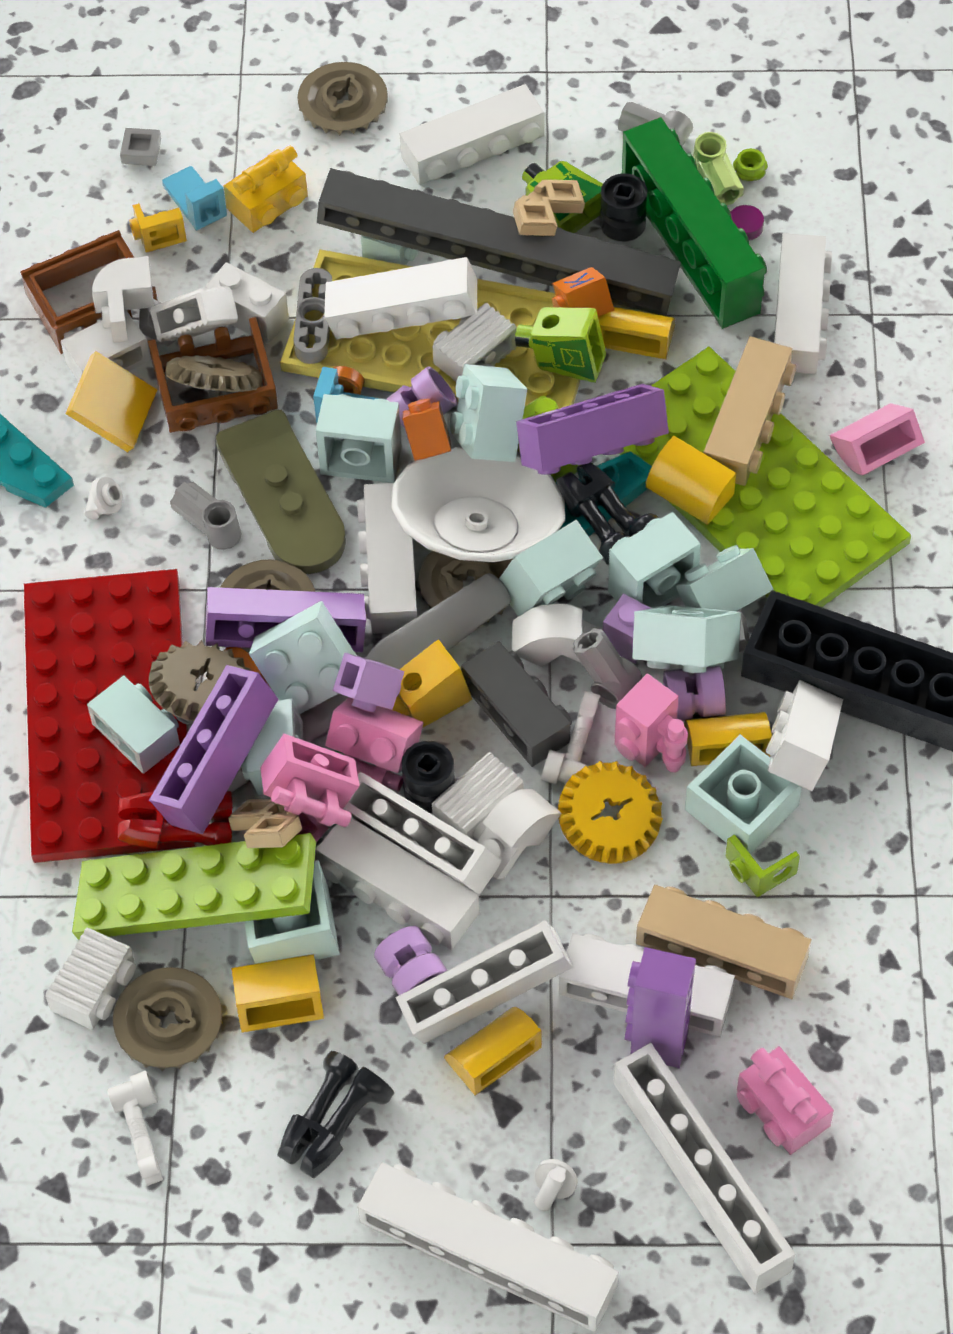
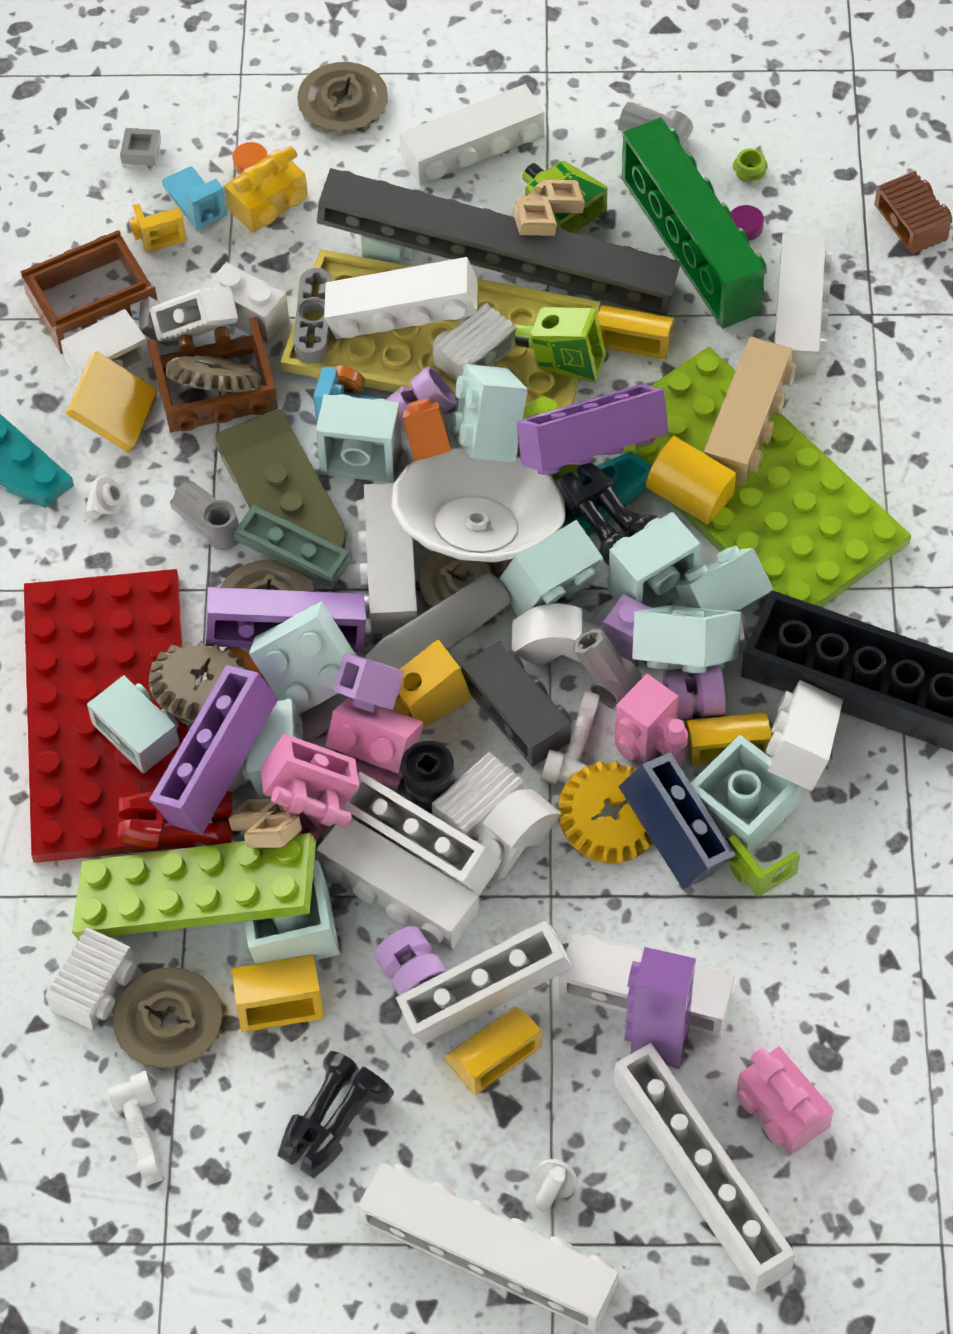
(122, 287): white brick -> none
(247, 155): none -> orange tile
(292, 546): none -> sand green tile
(583, 290): orange brick -> none
(623, 207): black wheel -> none
(676, 820): none -> dark blue brick
(715, 165): yellowish green piece -> none
(721, 938): tan brick -> none
(878, 438): bright pink brick -> none
(913, 211): none -> dark orange brick

